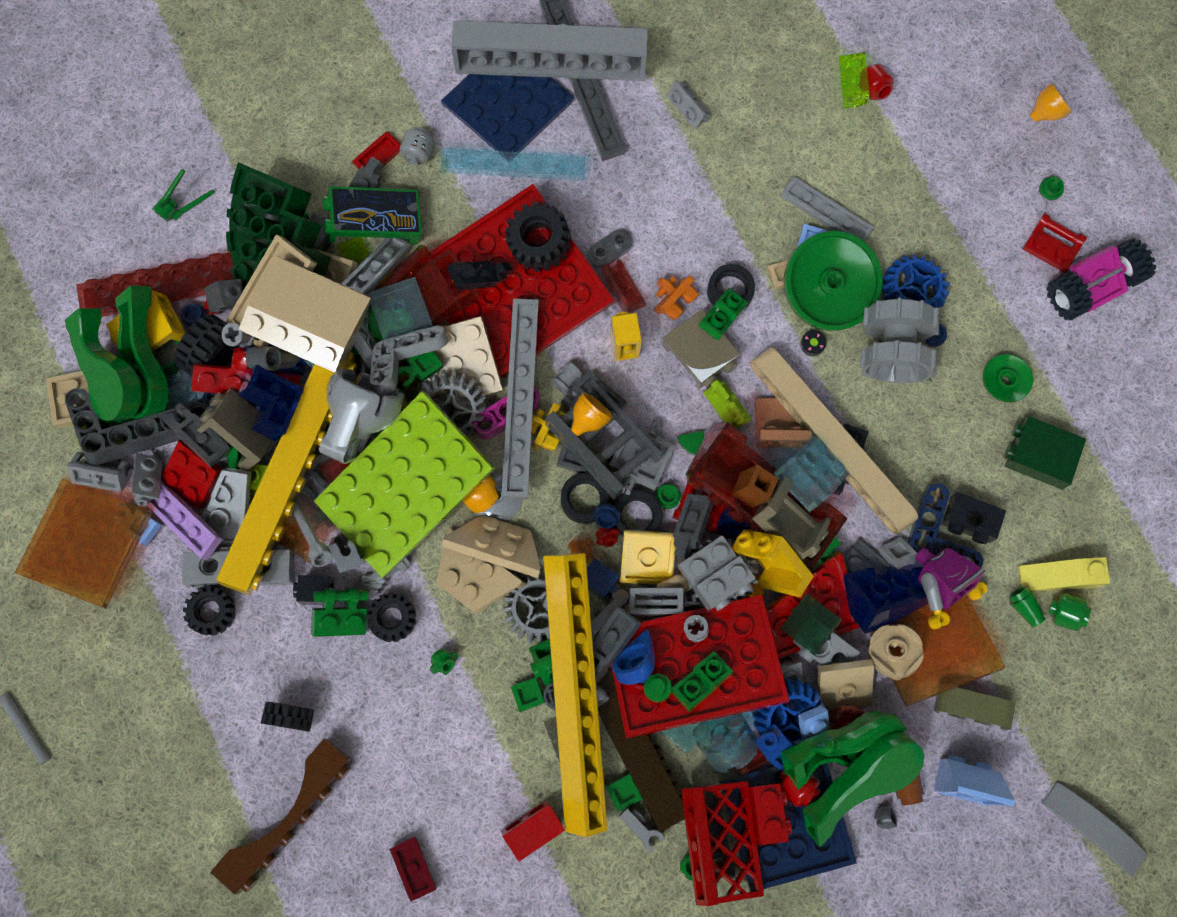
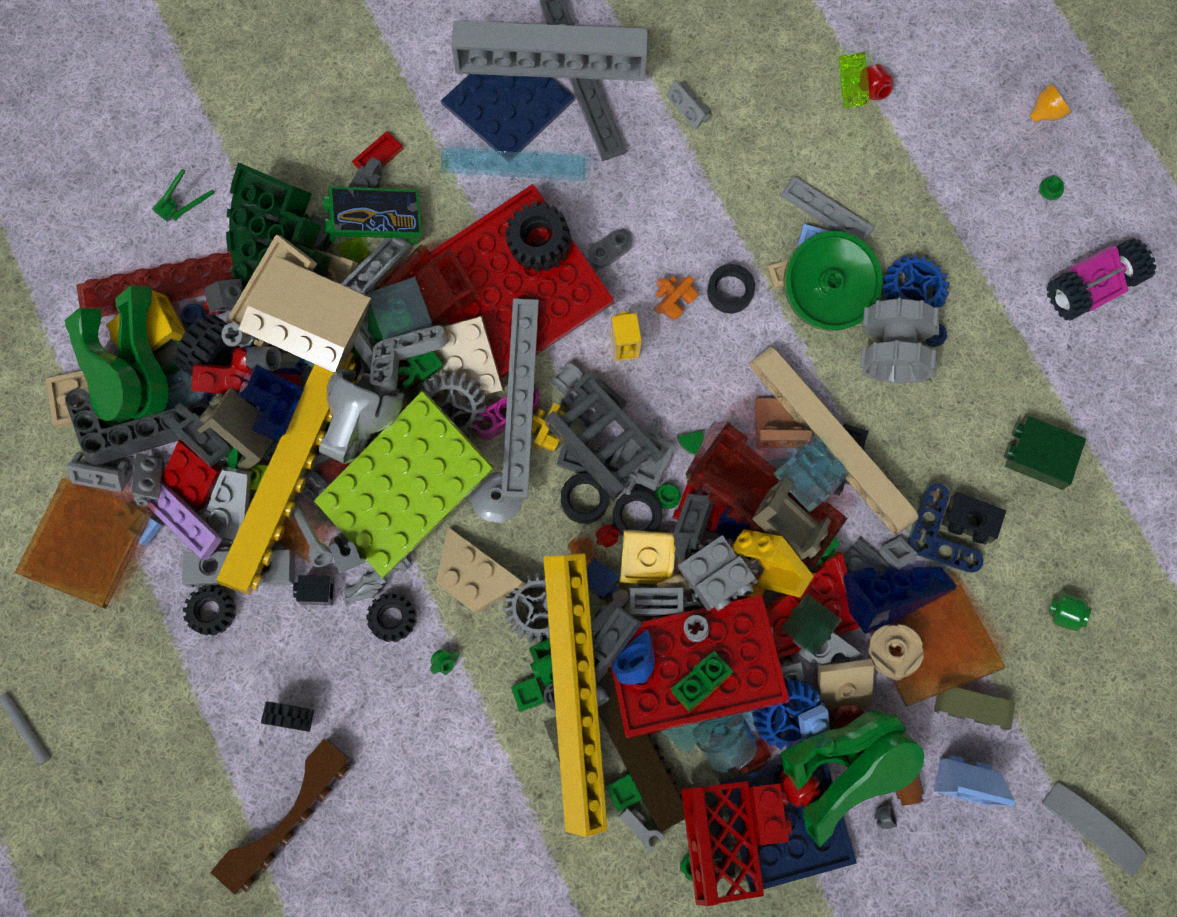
(339, 620): green plate -> none
(413, 869): dark red plate -> none
(417, 145): light grey head -> none
(478, 274): black hinge -> none
(482, 496): light orange hair -> none
(496, 543): tan wing -> none
(532, 831): red hinge -> none
(589, 415): light orange helmet -> none
(606, 515): dark blue plate -> none
(622, 287): clear red hinge -> none
(657, 688): green plate -> none
(700, 352): dark tan panel -> none
(723, 314): green slope -> none
(726, 404): lime hinge -> none
(754, 486): dark orange brick -> none
(772, 743): blue bracket -> none
(813, 343): black tile -> none
(947, 580): magenta torso -> none
(1013, 369): green dish -> none
(1027, 606): green cone -> none
(1049, 248): red plate -> none
(1065, 574): light yellow slope -> none

